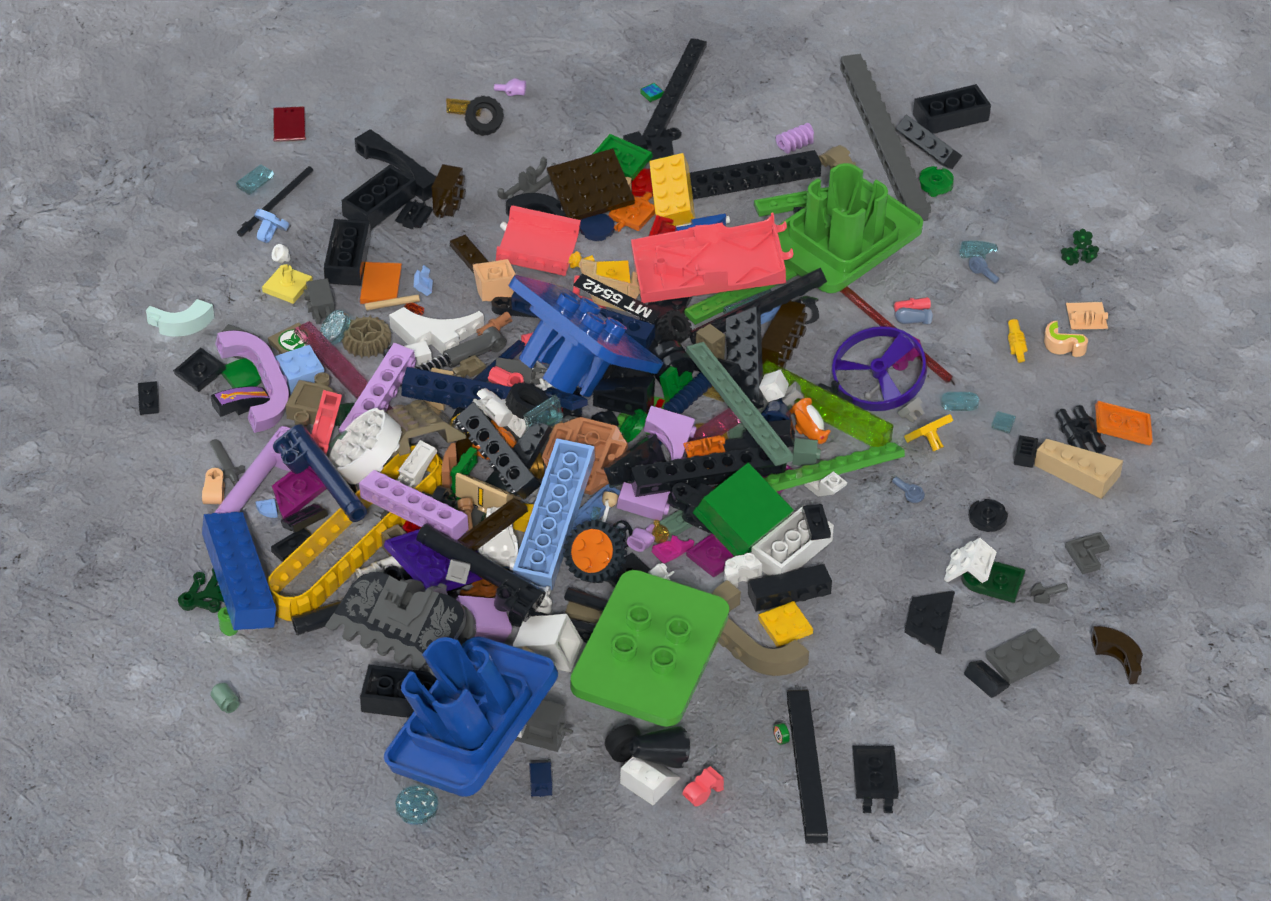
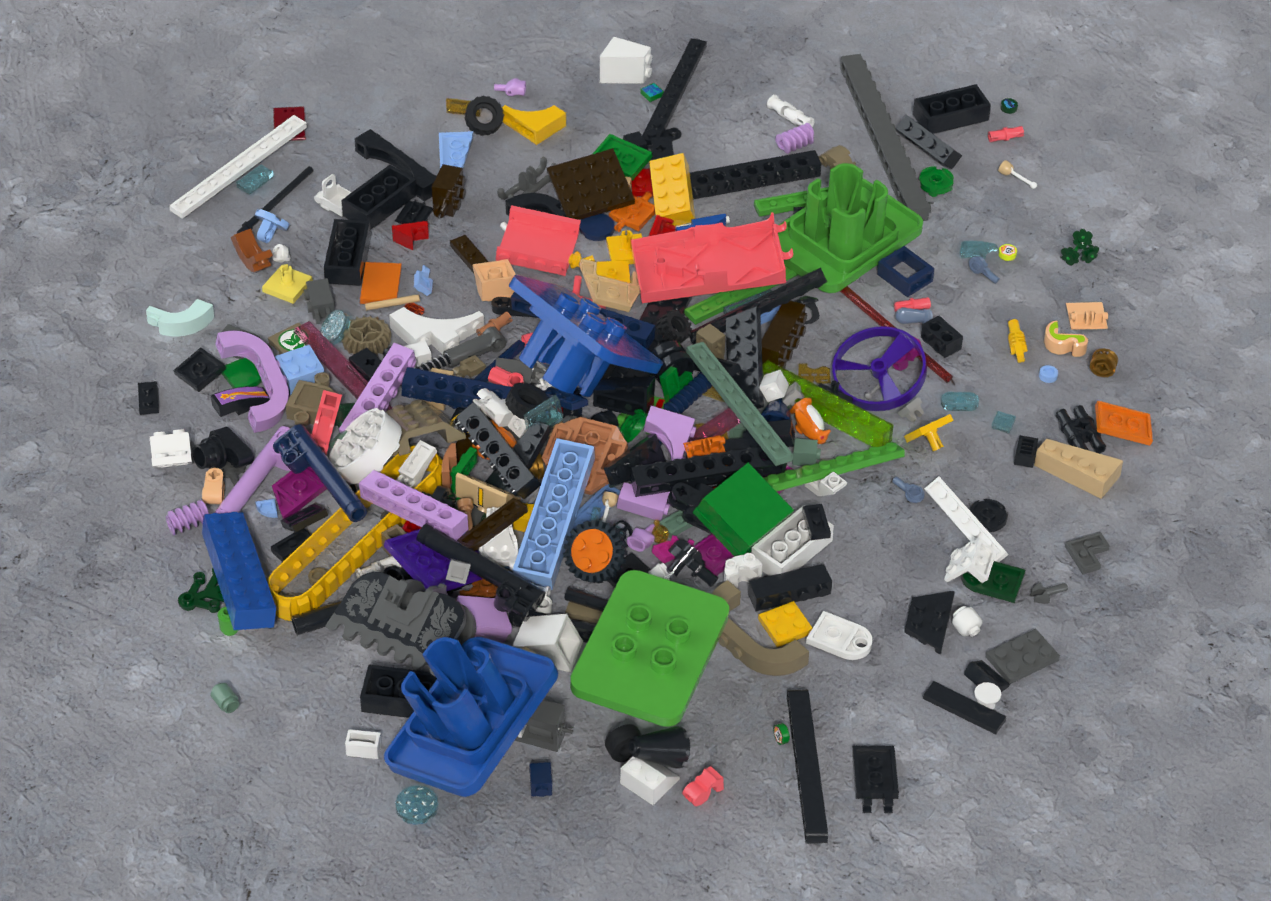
(170, 449): none -> white bracket
(186, 516): none -> lavender piece
(221, 447): none -> black beam
(237, 166): none -> white plate
(250, 252): none -> dark orange arch
(315, 574): none -> dark tan tile
(331, 195): none -> white piece
(363, 744): none -> white piece
(365, 363): none -> black brick
(407, 233): none -> red slope
(454, 147): none -> light blue wing
(535, 124): none -> yellow arch
(617, 298): black sticker -> none
(620, 246): none -> yellow tile
(625, 62): none -> white slope
(692, 558): none -> black pin
(788, 111): none -> white piece
(803, 369): none -> clear yellow piece
(840, 637): none -> white plate
(905, 285): none -> dark blue window
(941, 336): none -> black brick
(962, 516): none -> white tile
(964, 707): none -> black tile
(967, 621): none -> white head
(987, 694): none -> white piece
(1005, 134): none -> coral pin
(1007, 168): none -> hinge
(1007, 252): none -> tile
(1009, 106): none -> dark green tile
(1048, 374): none -> light blue tile
(1104, 364): none -> pearl gold wheel
(1120, 646): dark brown arch -> none

